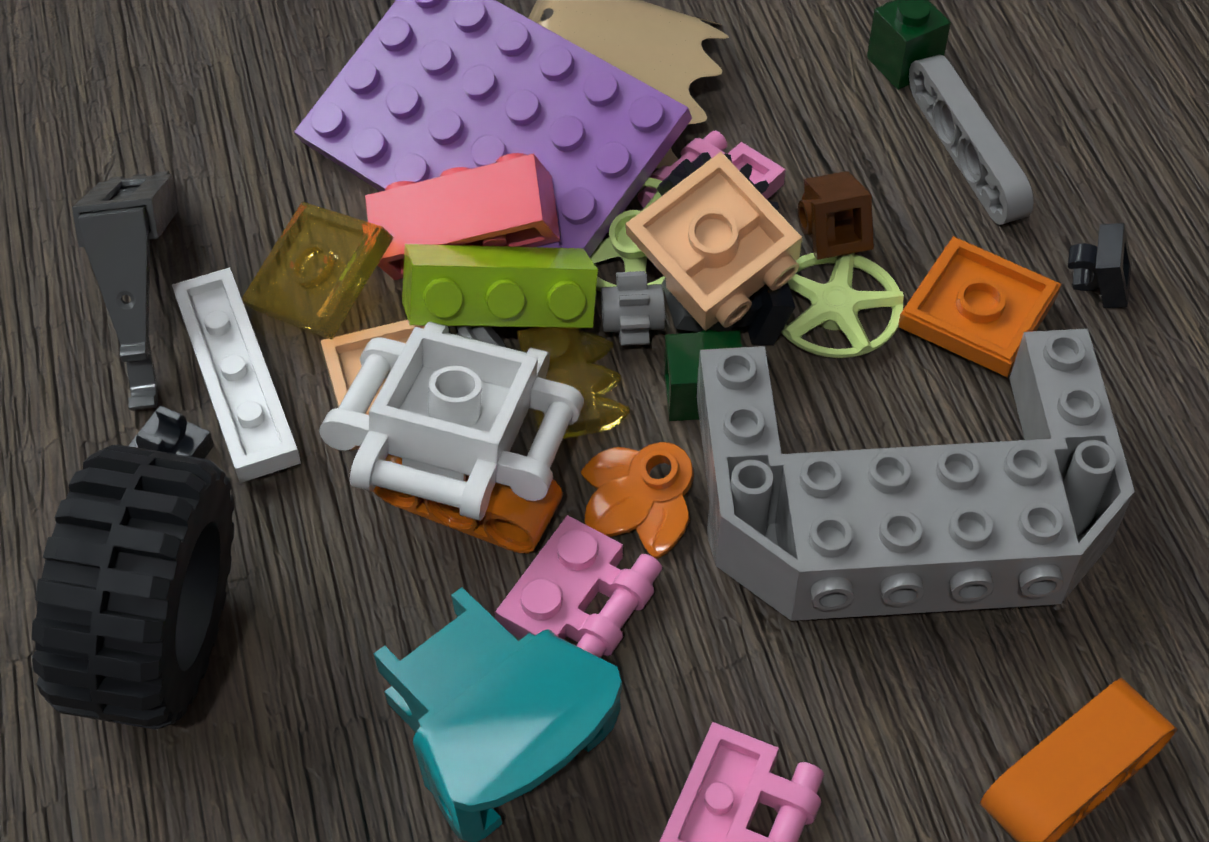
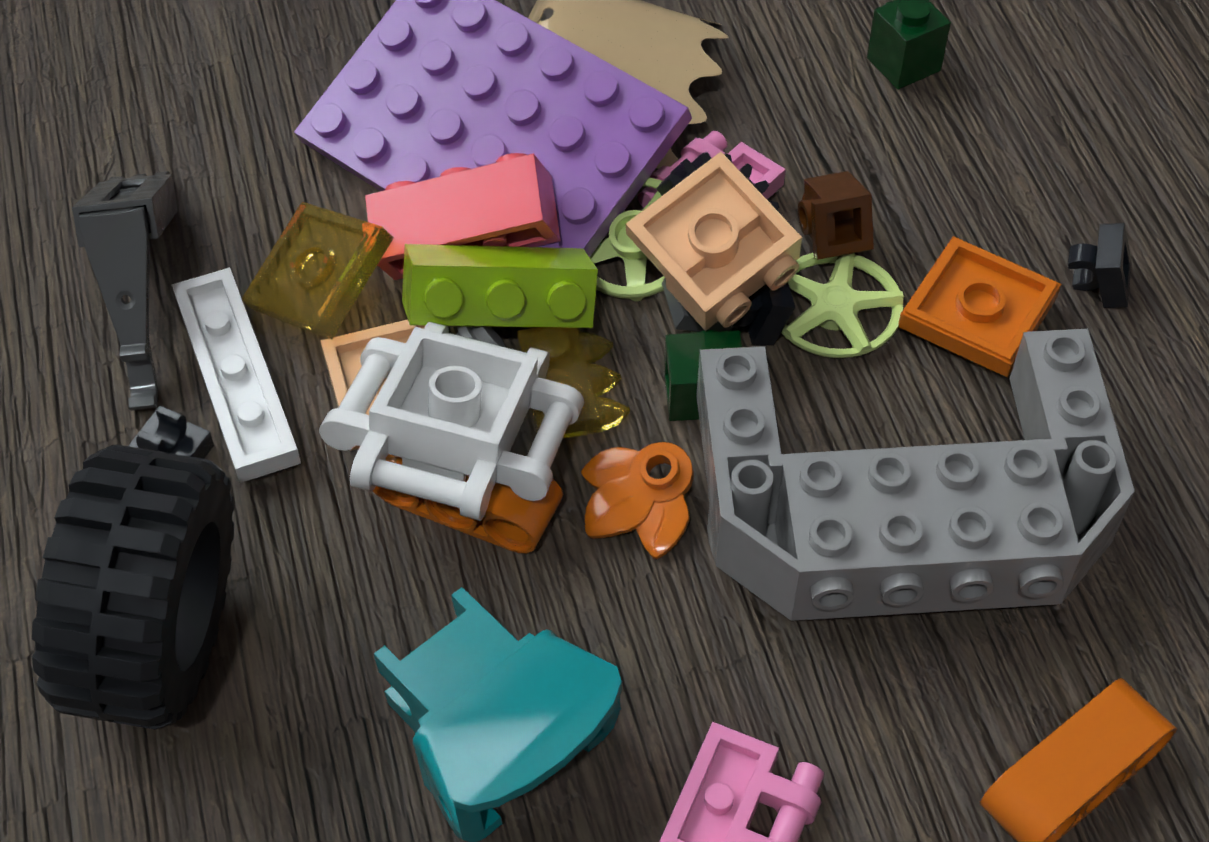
(567, 578): bright pink plate -> none
(632, 308): light grey gear -> none
(971, 140): light grey beam -> none

